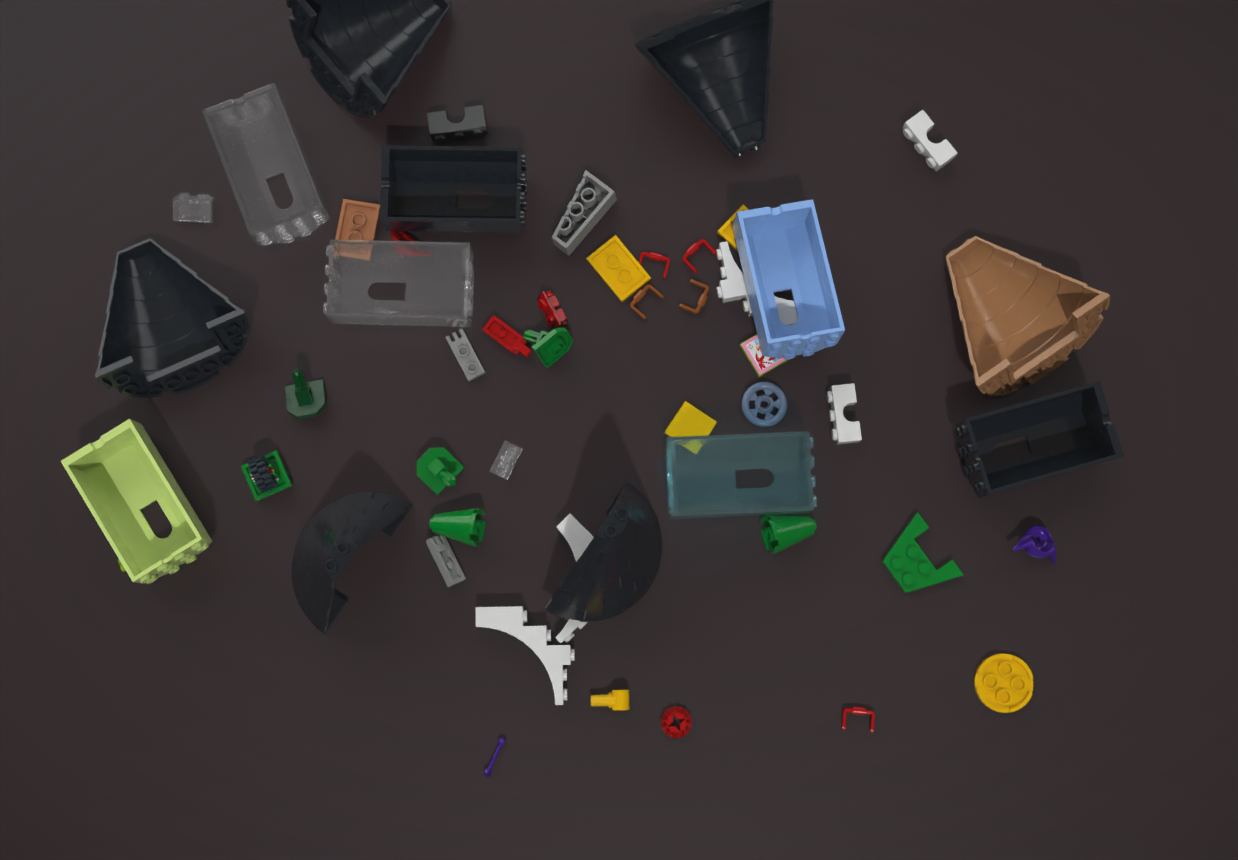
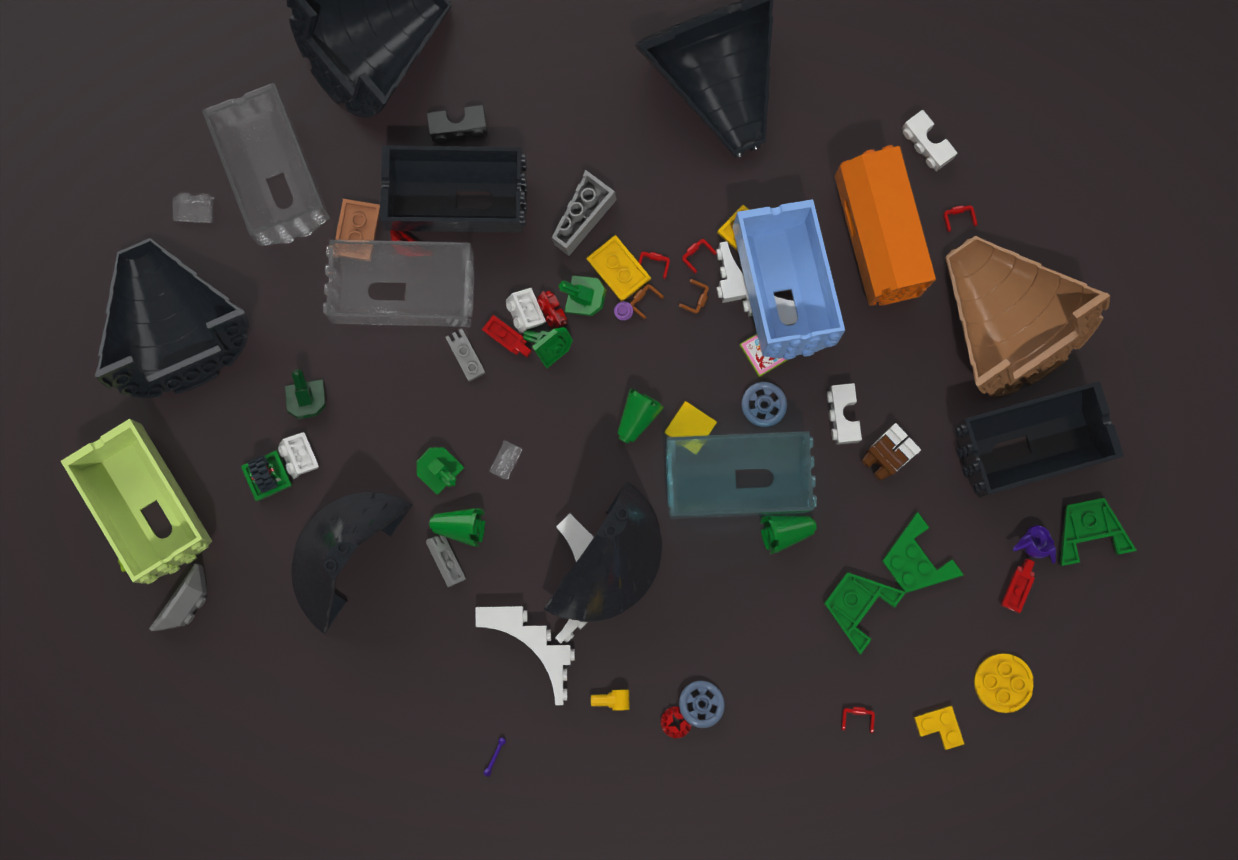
(184, 601): none -> light grey wedge
(297, 455): none -> white bracket
(525, 310): none -> white bracket
(584, 295): none -> green piece
(623, 310): none -> medium lavender plate
(637, 415): none -> green cone
(717, 700): none -> sand blue plate
(852, 601): none -> green wing
(884, 226): none -> orange panel
(885, 457): none -> reddish brown hips
(940, 721): none -> yellow plate
(956, 210): none -> red piece
(1019, 587): none -> red hinge
(1089, 522): none -> green wing

